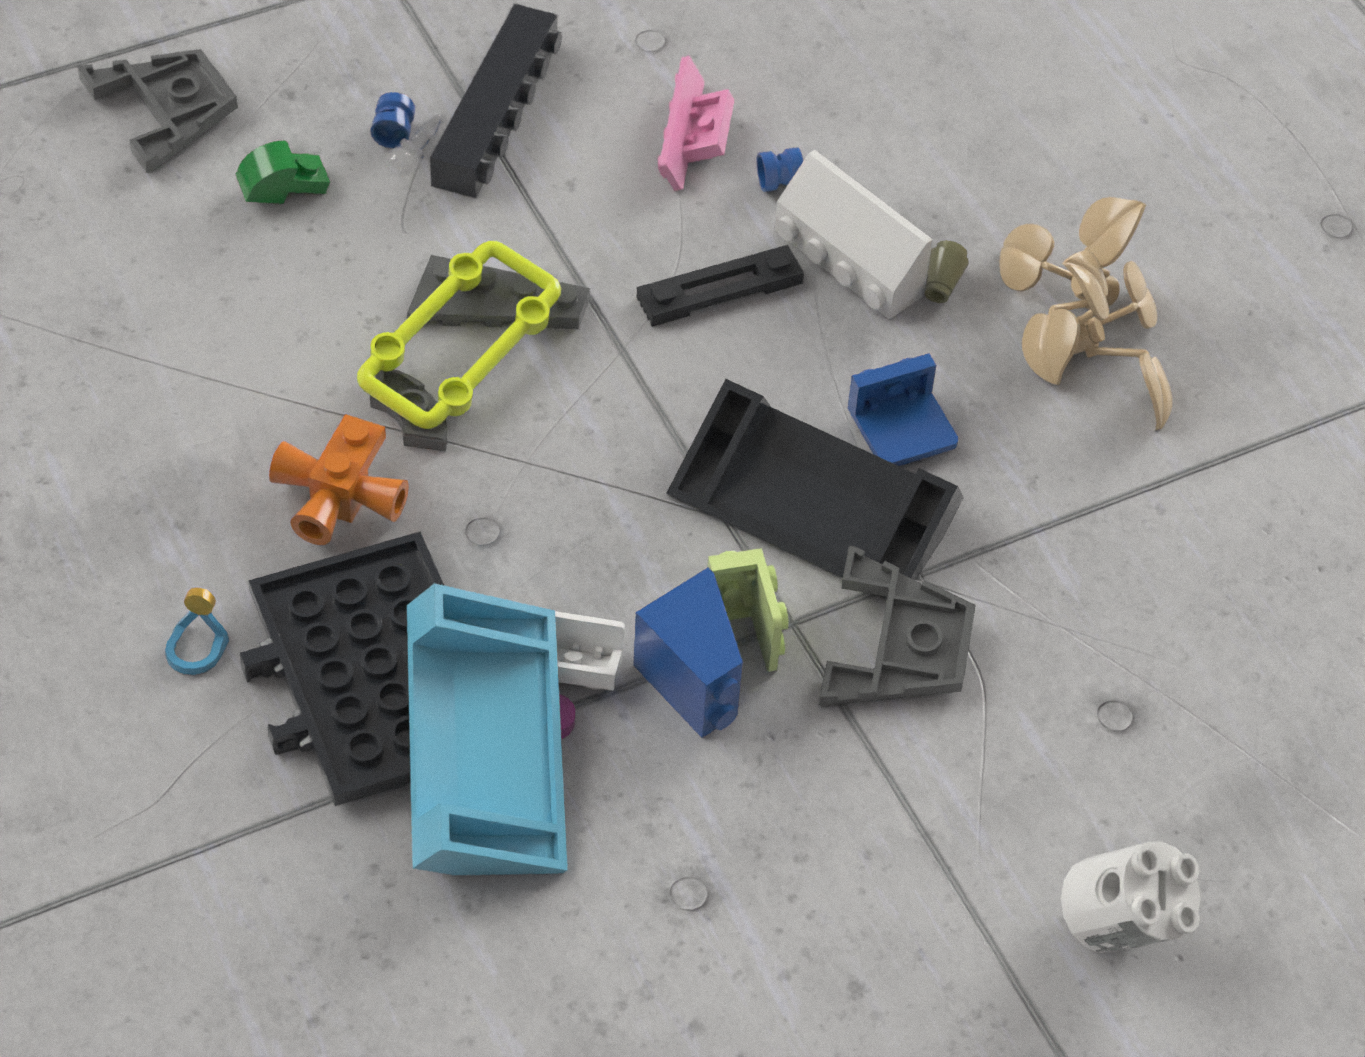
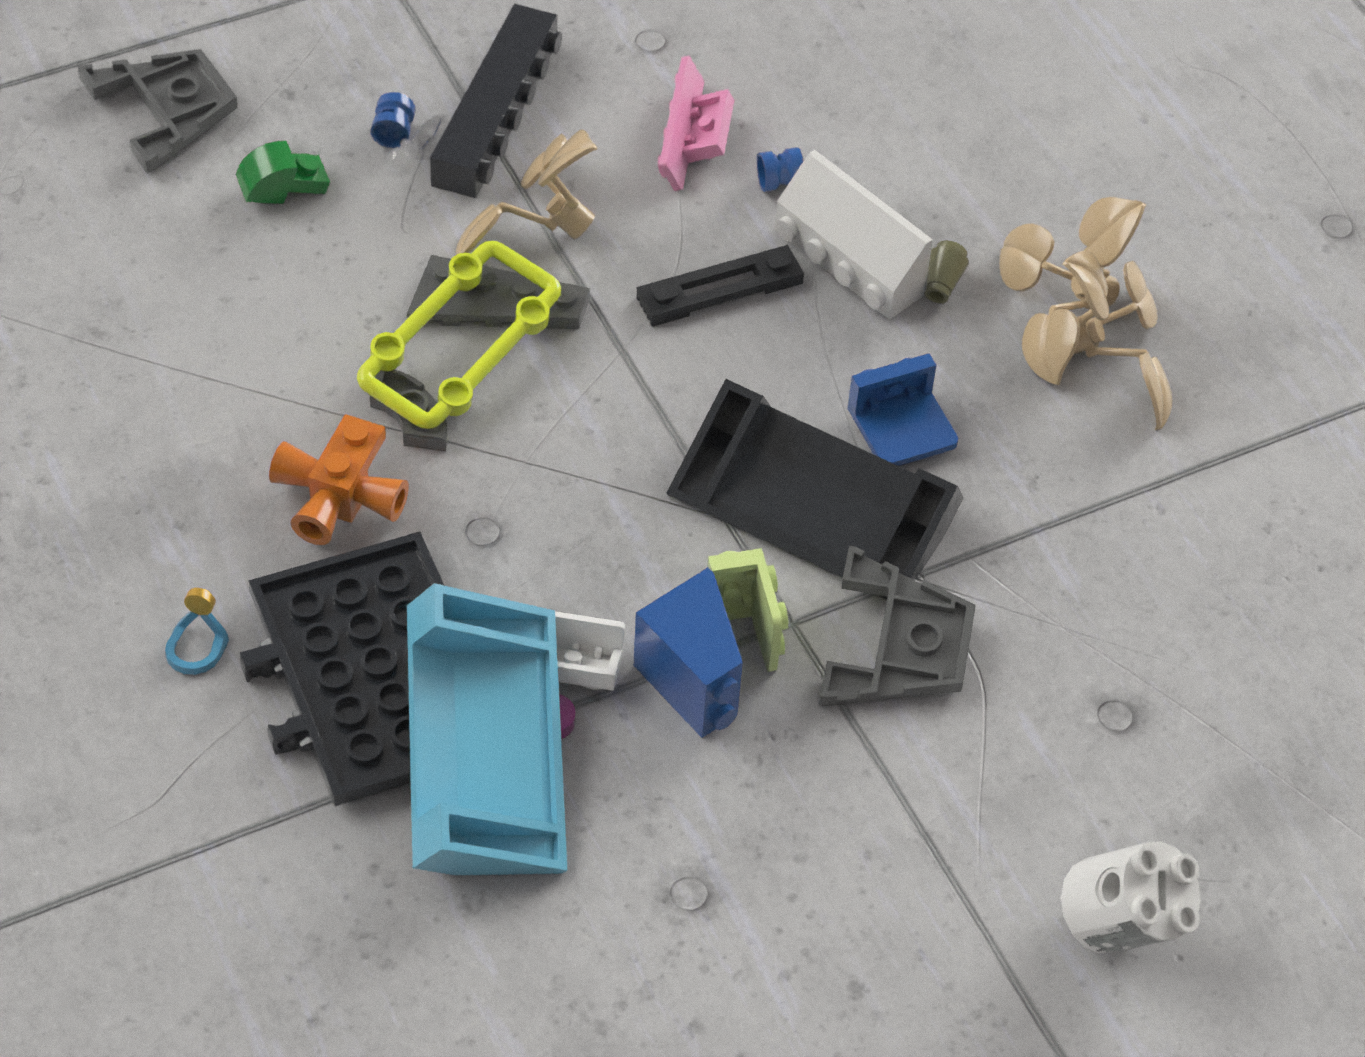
(563, 208): none -> tan plant

